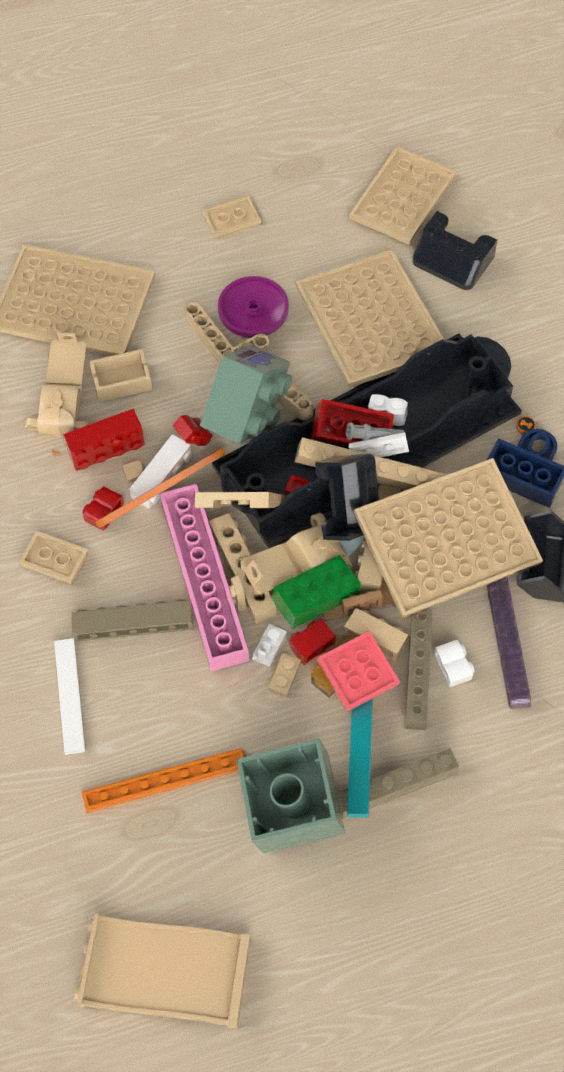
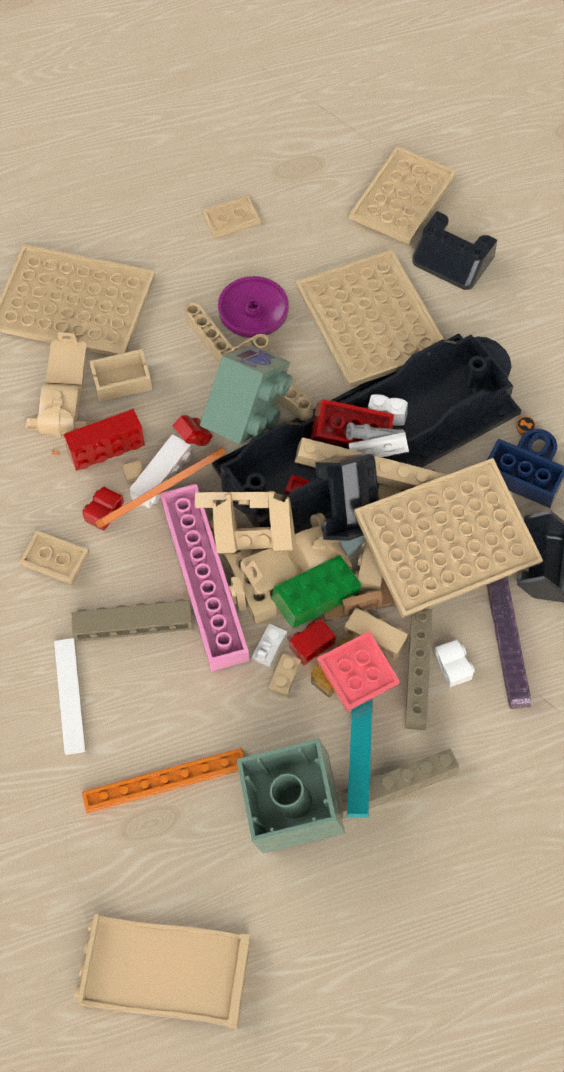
(278, 536): none -> tan wedge

